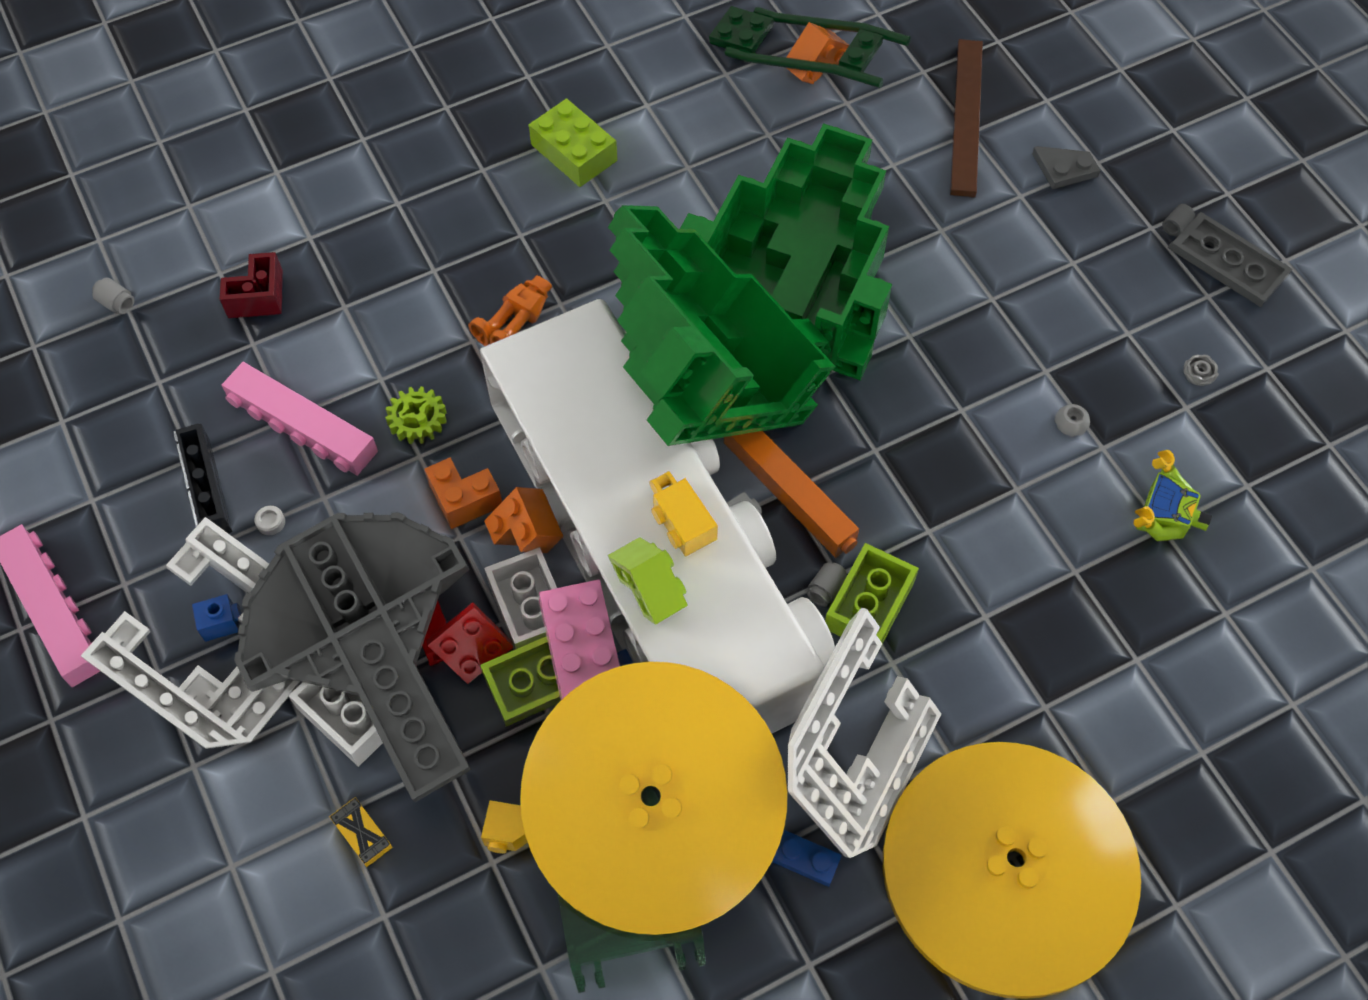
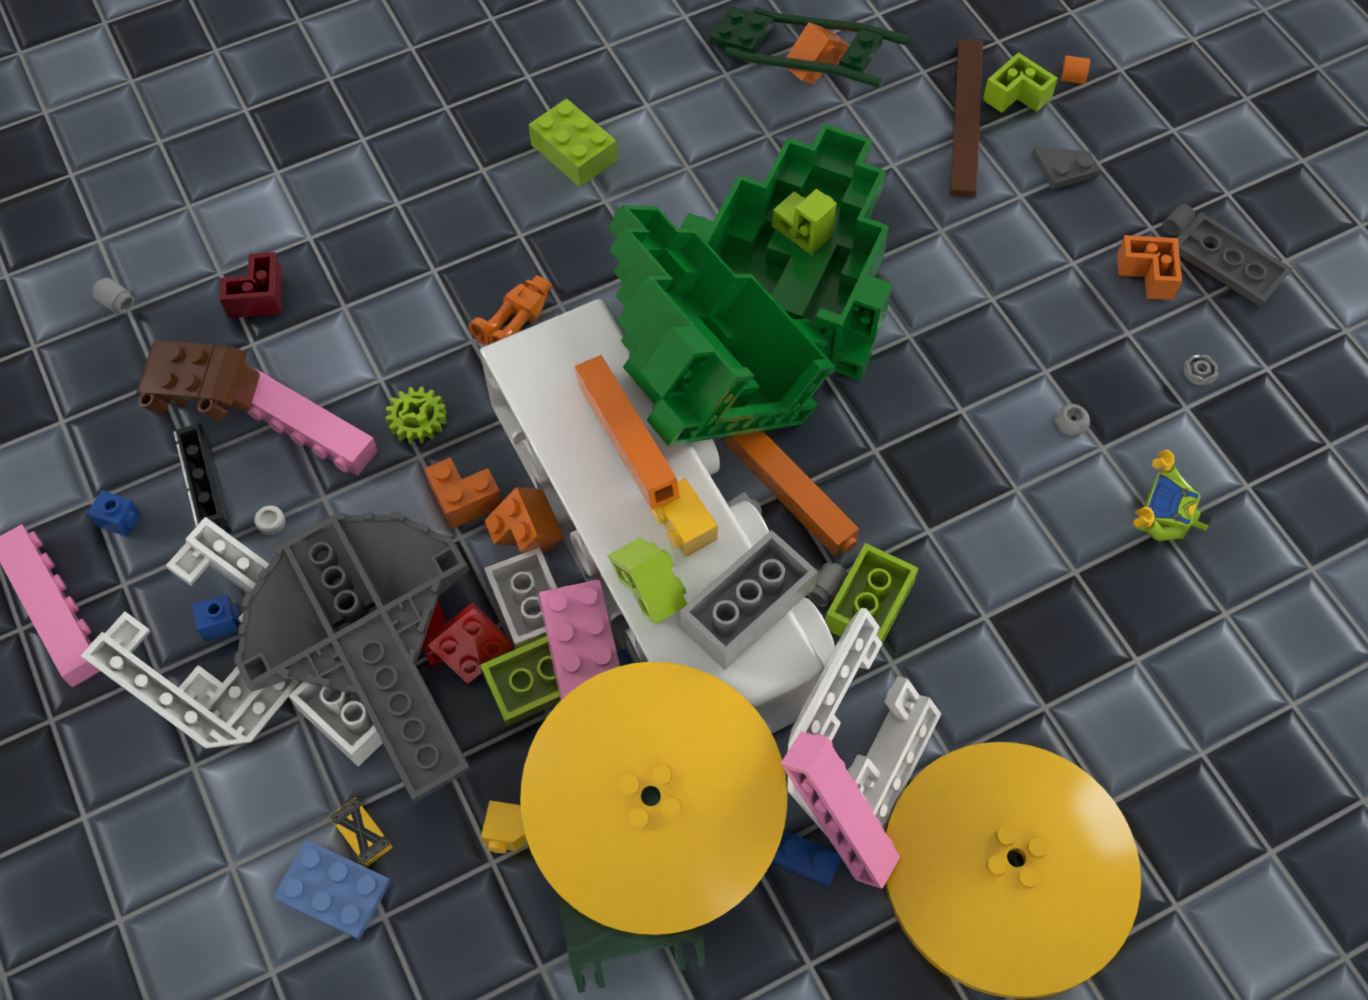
(114, 513): none -> blue brick
(197, 372): none -> reddish brown container
(332, 889): none -> medium blue plate
(627, 432): none -> orange brick
(748, 599): none -> light grey brick
(806, 220): none -> lime brick
(840, 808): none -> bright pink brick
(1020, 81): none -> lime brick
(1075, 69): none -> orange brick
(1155, 260): none -> orange brick

